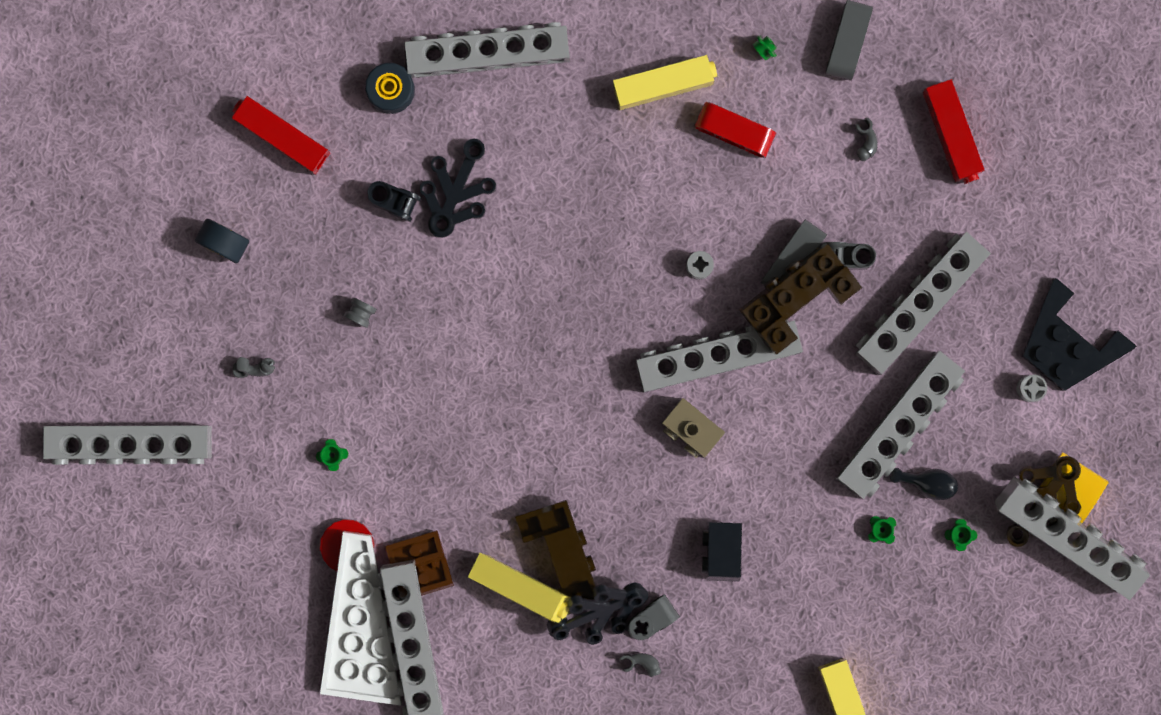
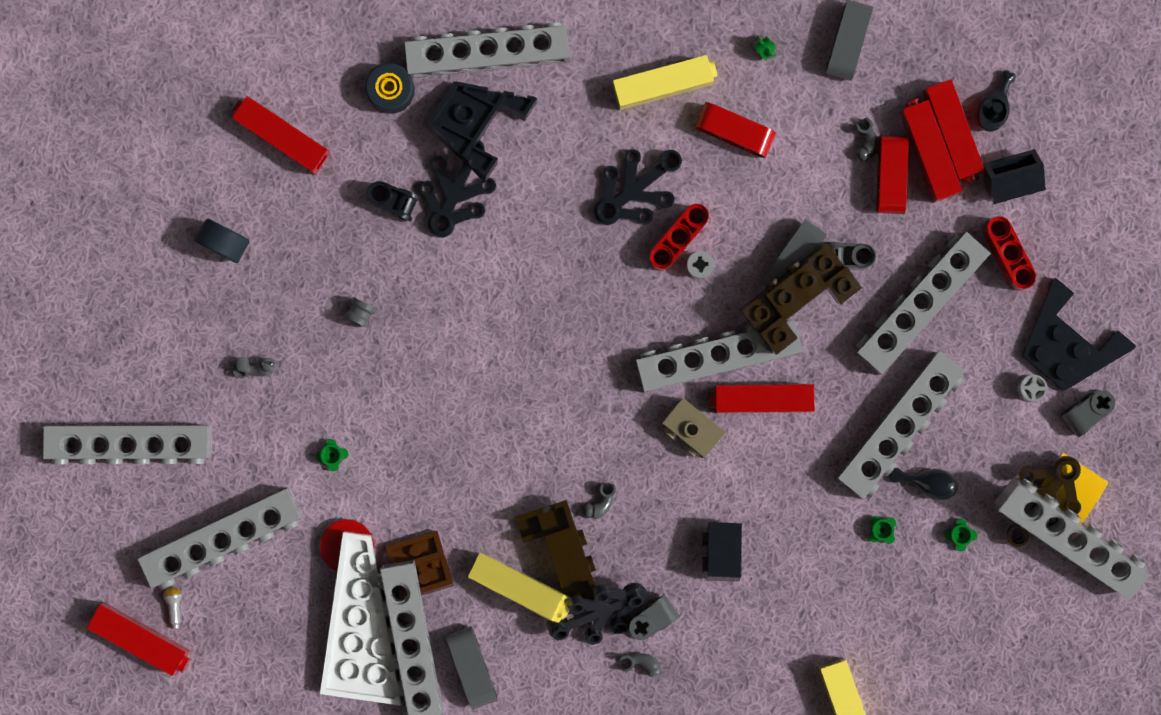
(139, 639): none -> red brick
(155, 563): none -> light grey brick
(172, 597): none -> light grey piece
(466, 115): none -> black wing
(471, 667): none -> dark grey beam
(600, 509): none -> dark grey arm
(634, 190): none -> black plant
(682, 224): none -> red beam
(763, 398): none -> red brick
(892, 174): none -> red beam
(930, 150): none -> red brick
(995, 107): none -> black piece
(1009, 239): none -> red beam
(1014, 176): none -> black brick
(1084, 413): none -> dark grey piece

